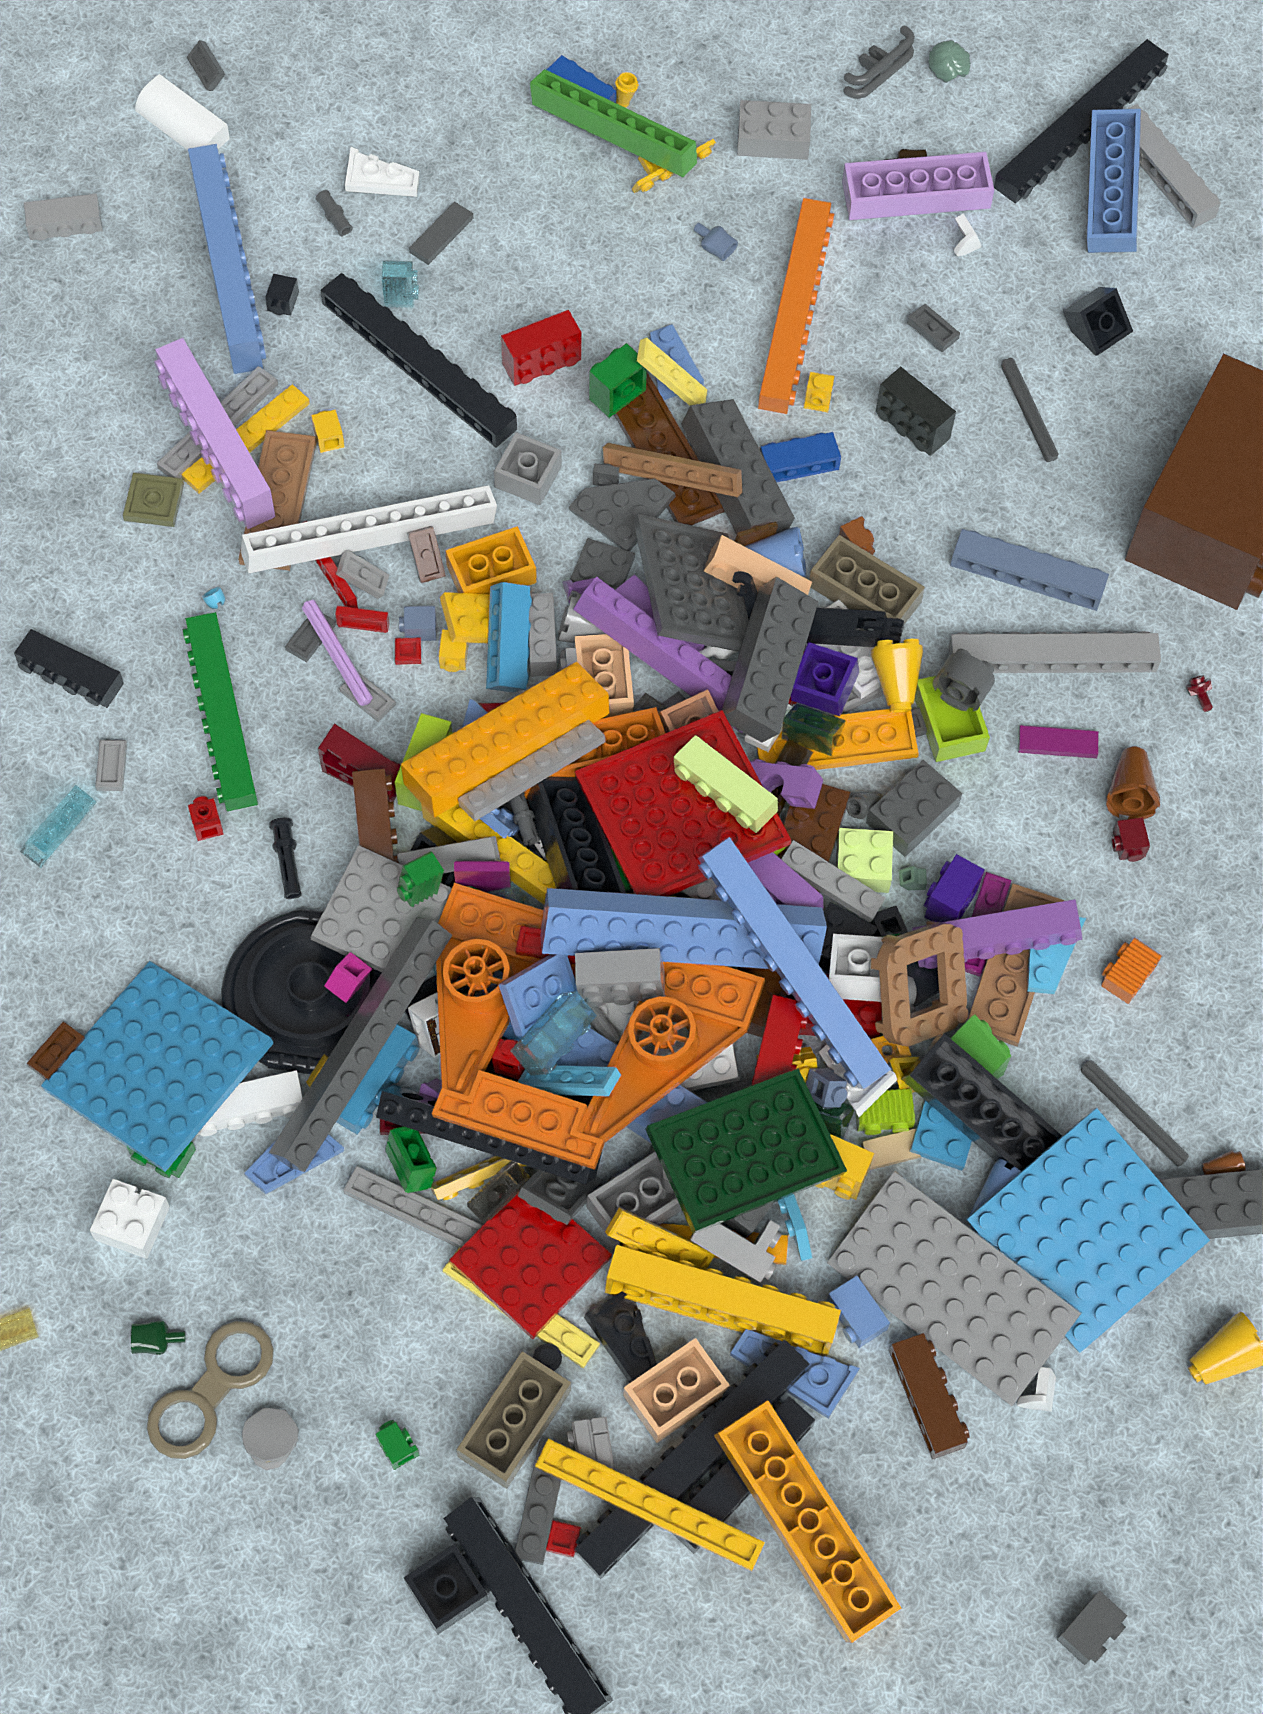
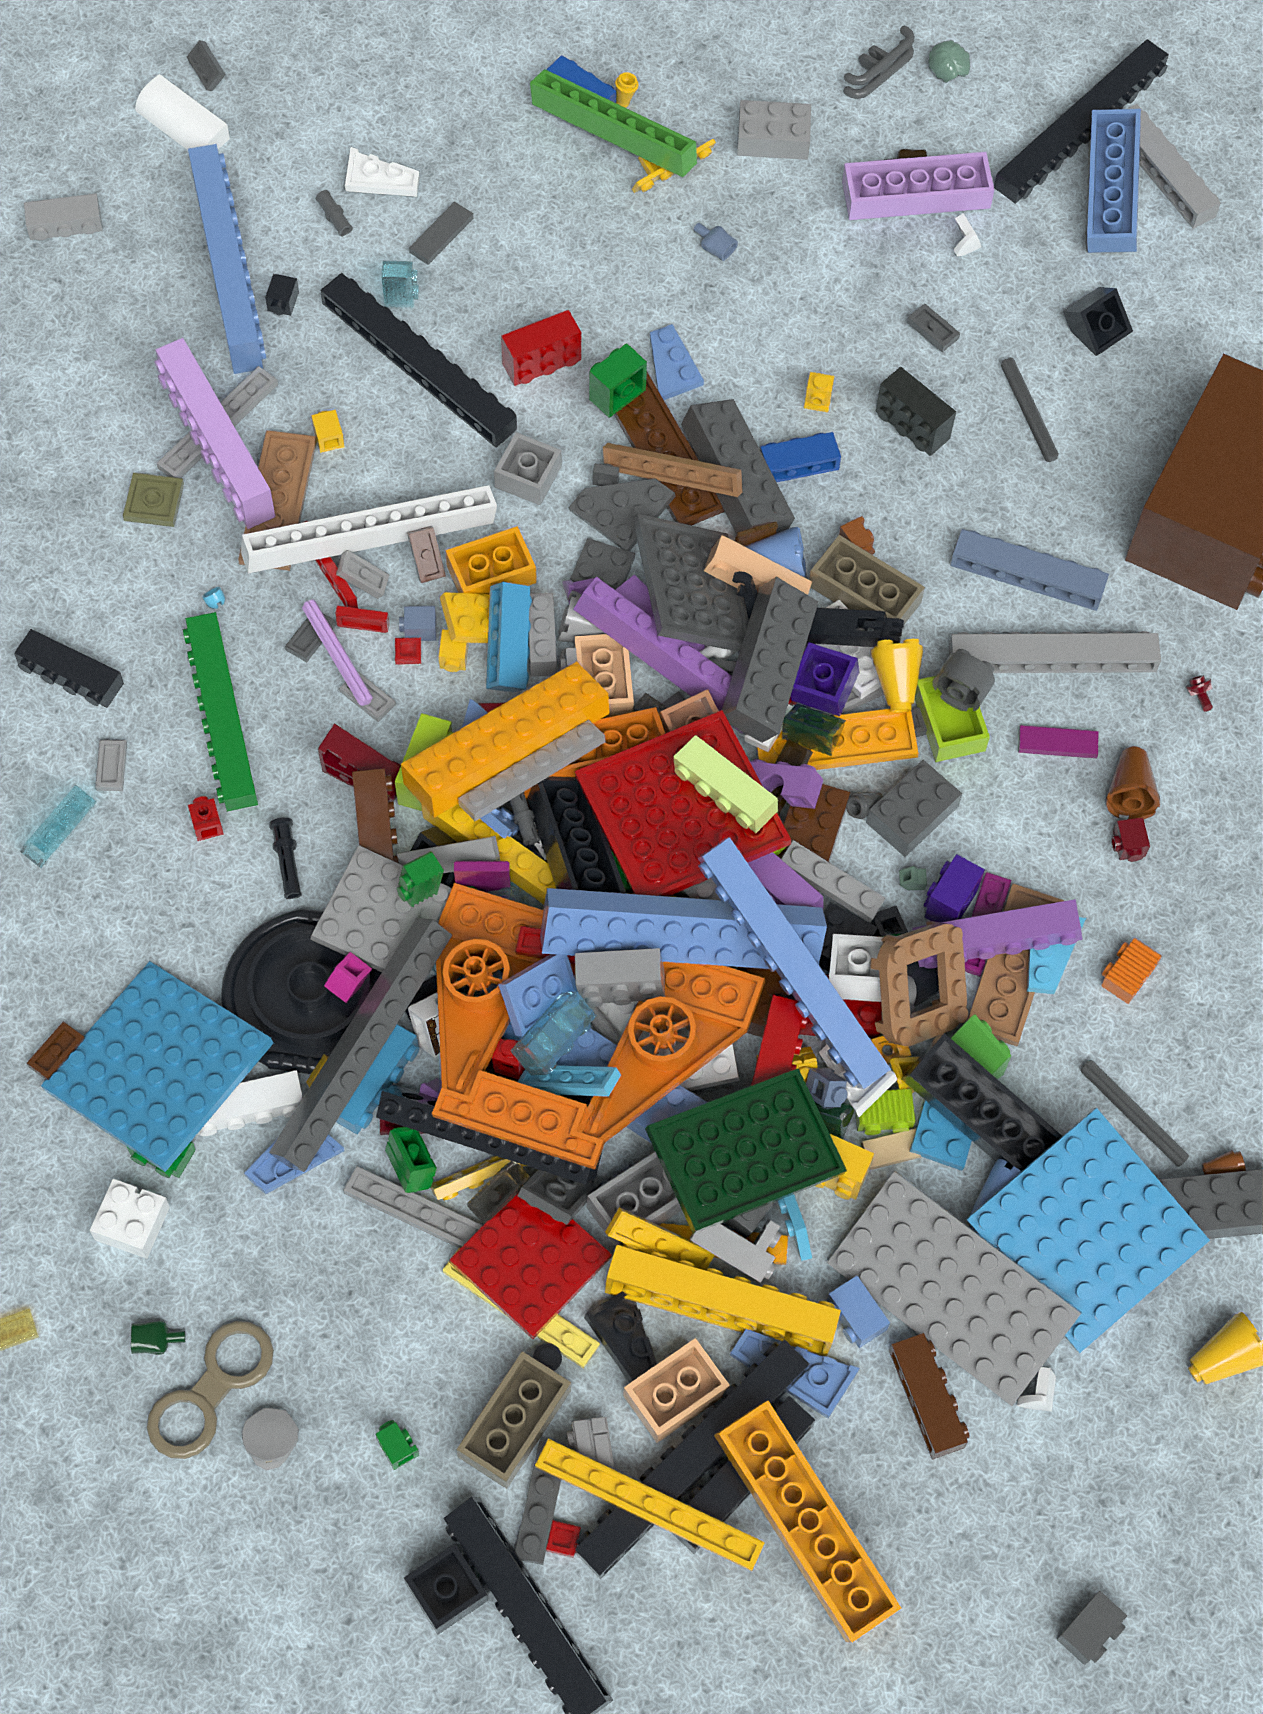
(253, 432): yellow plate -> none
(670, 373): light yellow tile -> none
(795, 305): orange brick -> none
(866, 856): yellowish green brick -> none

